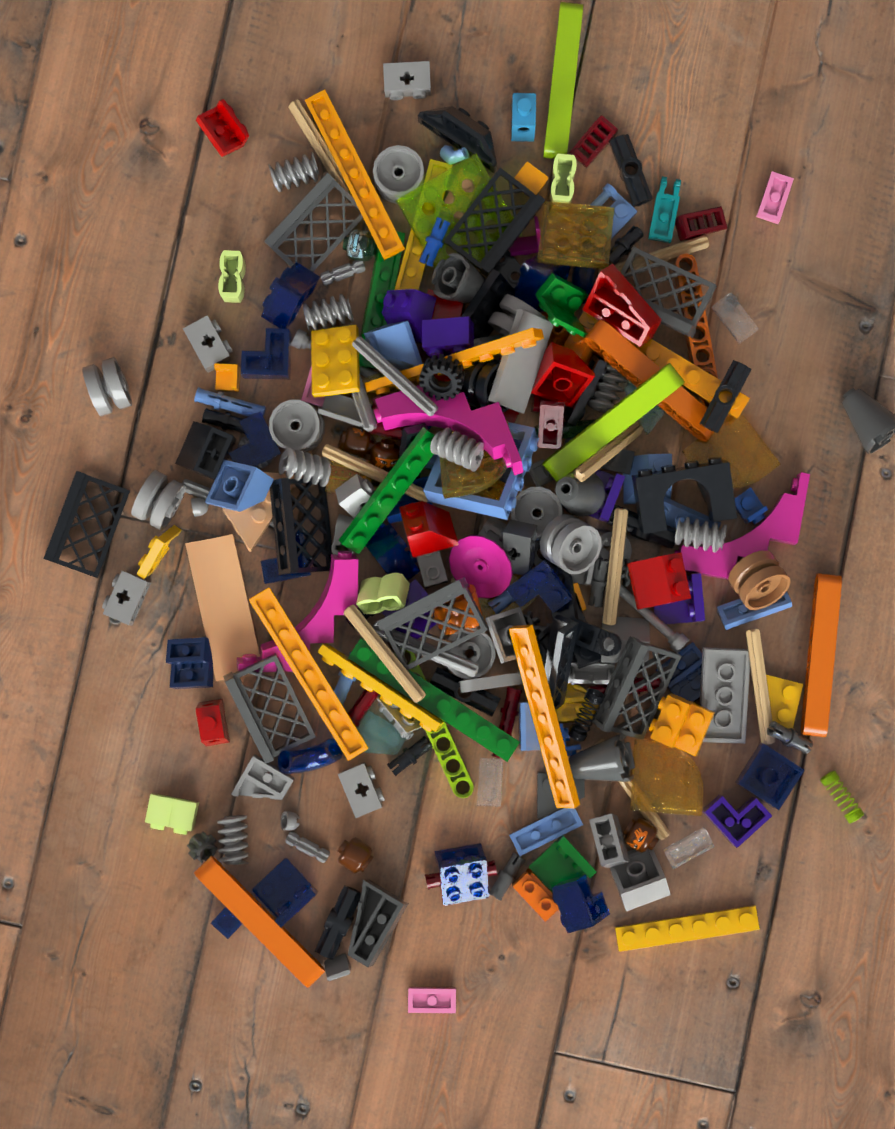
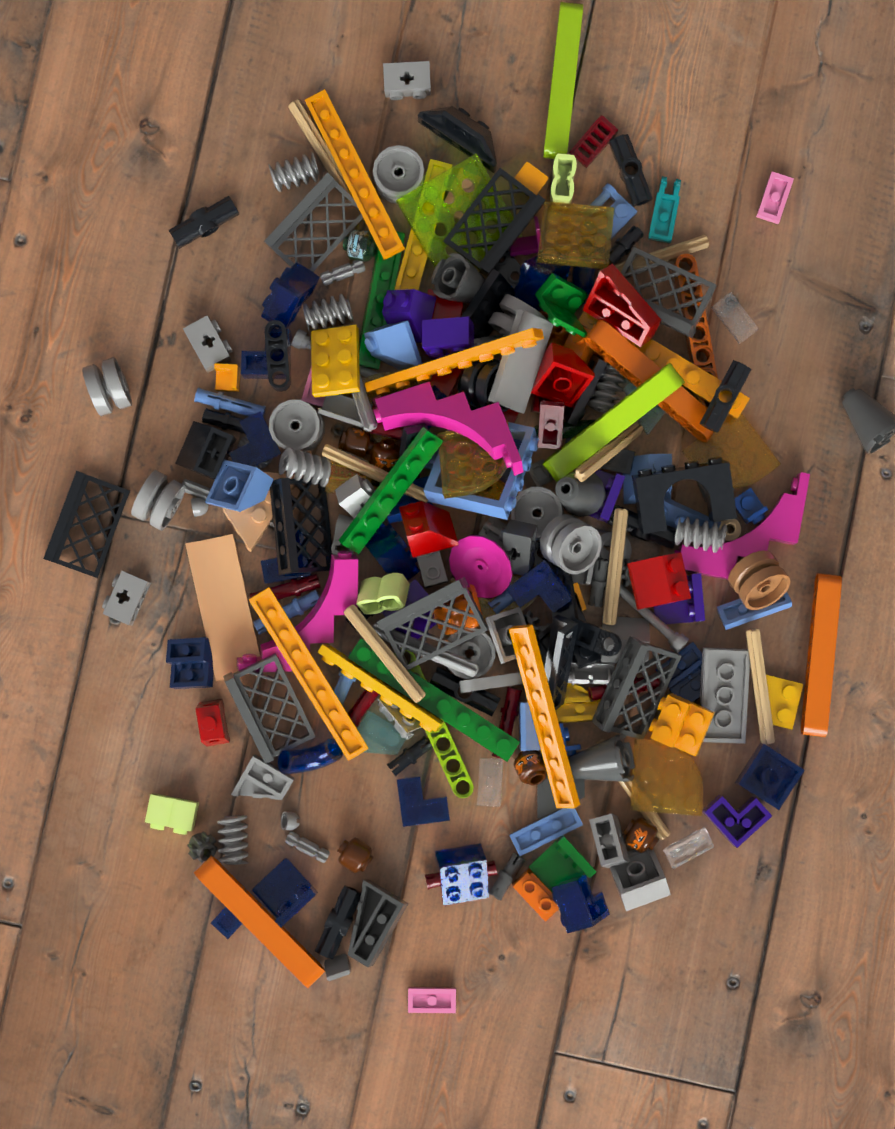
(158, 549): yellow wing -> none
(204, 222): none -> black piece
(223, 128): red bracket -> none
(233, 271): yellowish green brick -> none
(277, 344): none -> black beam
(293, 609): none -> medium blue pin
(295, 587): none -> dark red pin
(359, 803): light grey brick -> none
(395, 376): light grey axle -> none
(415, 809): none -> clear blue plate
(434, 242): blue pin -> none
(438, 387): black tyre -> none
(453, 156): light blue arm -> none
(458, 449): light grey piece -> none
(523, 116): dark azure torso -> none
(530, 767): none -> reddish brown head
(578, 732): black piece -> none
(686, 227): dark red slope -> none
(687, 928): yellow plate -> none
(737, 529): none -> tan plate
(789, 737): dark grey pin -> none
(856, 813): lime piece -> none

